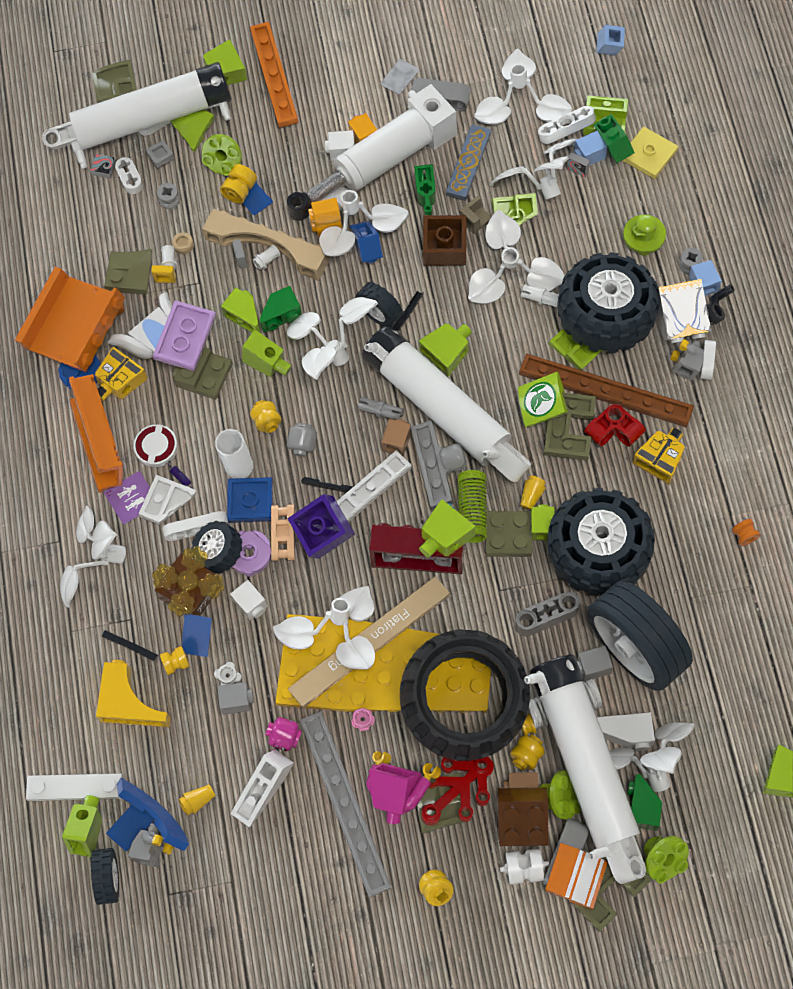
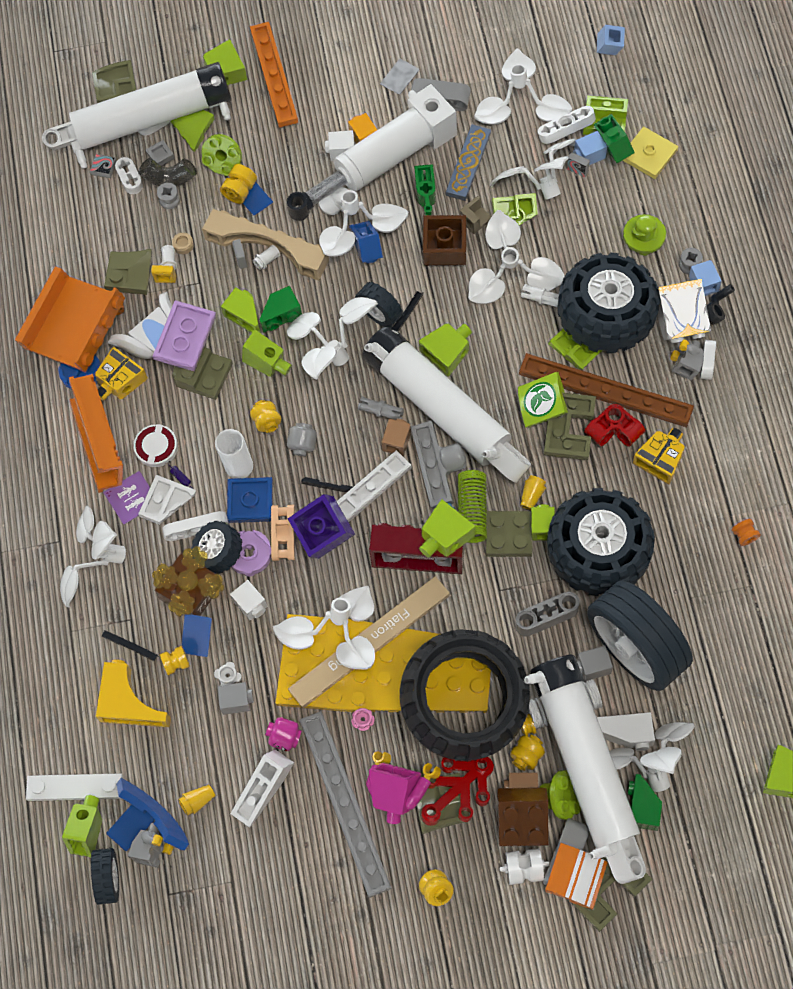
(158, 175): none -> clear smoke cylinder
(324, 215): light orange brick -> none
(665, 857): lime plate -> none

